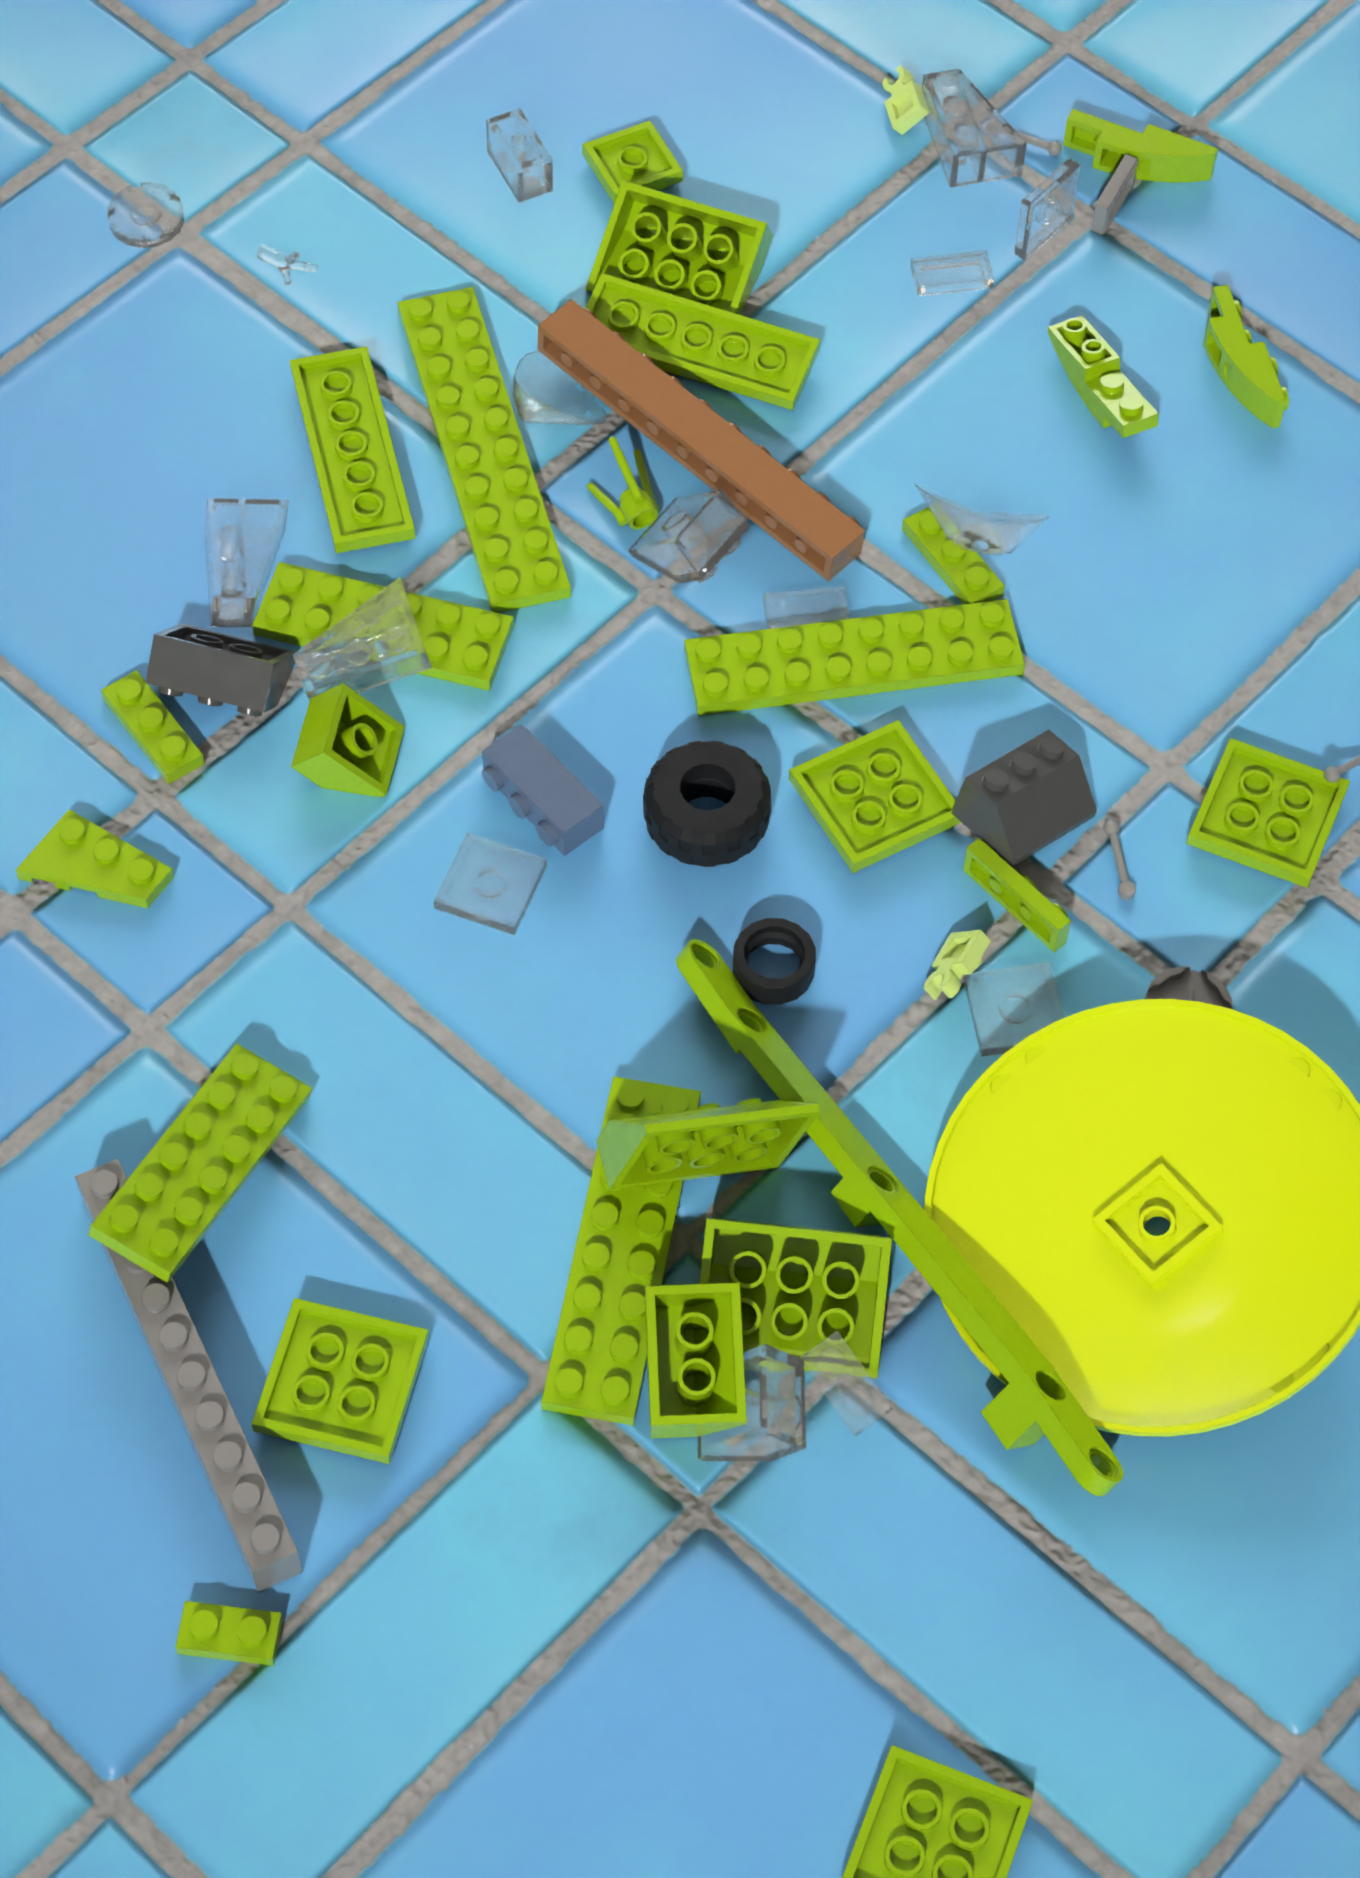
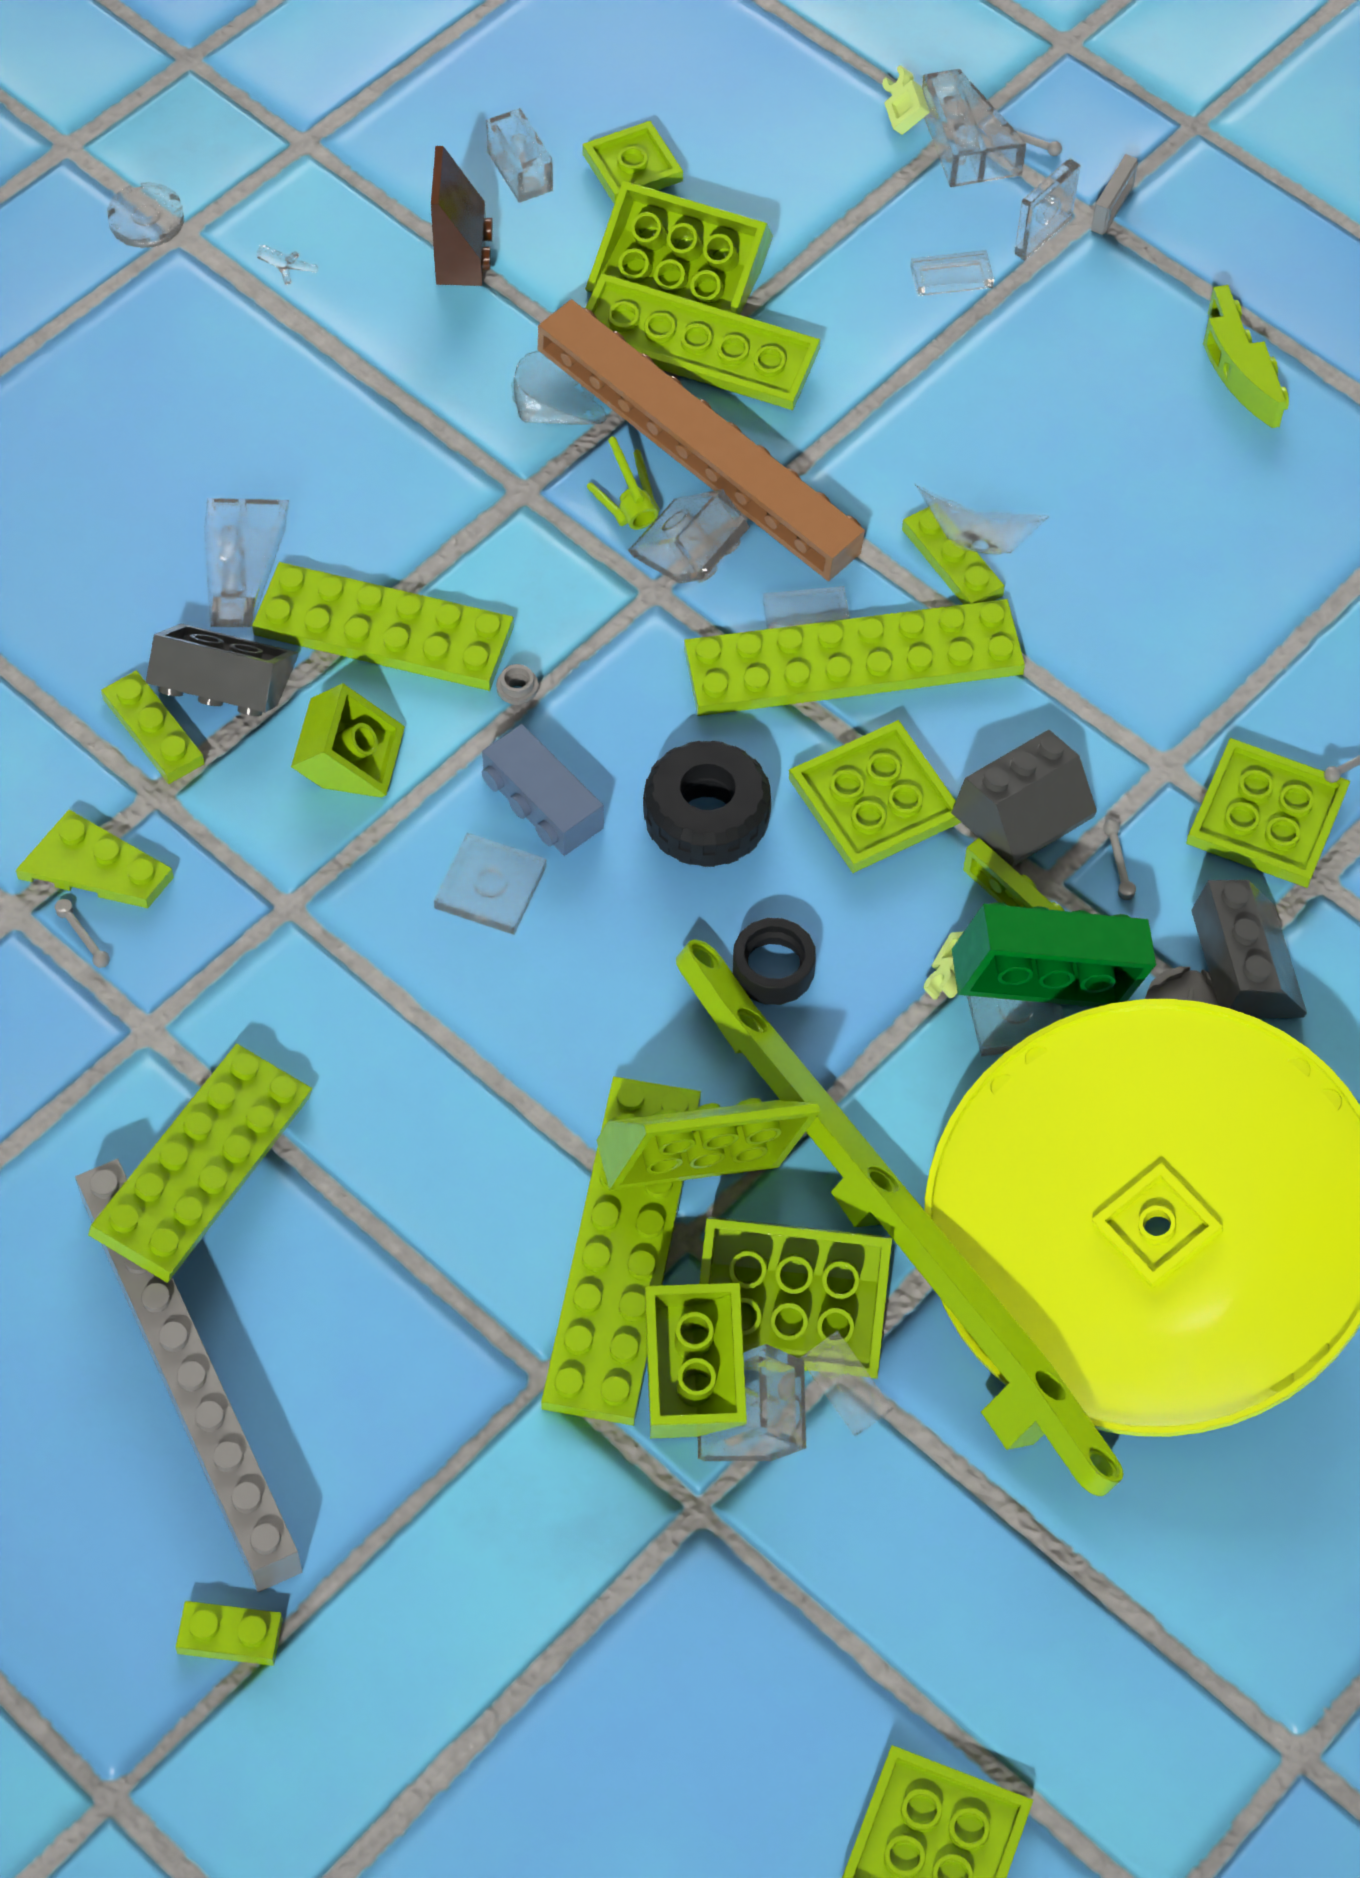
(65, 910): none -> light grey hinge
(341, 1381): lime plate -> none
(352, 450): lime plate -> none
(366, 647): clear wedge -> none
(458, 225): none -> reddish brown slope
(483, 451): lime plate -> none
(517, 676): none -> light grey plate
(1052, 955): none -> green brick
(1098, 379): lime slope -> none
(1159, 152): lime slope -> none
(1246, 951): none -> dark grey slope

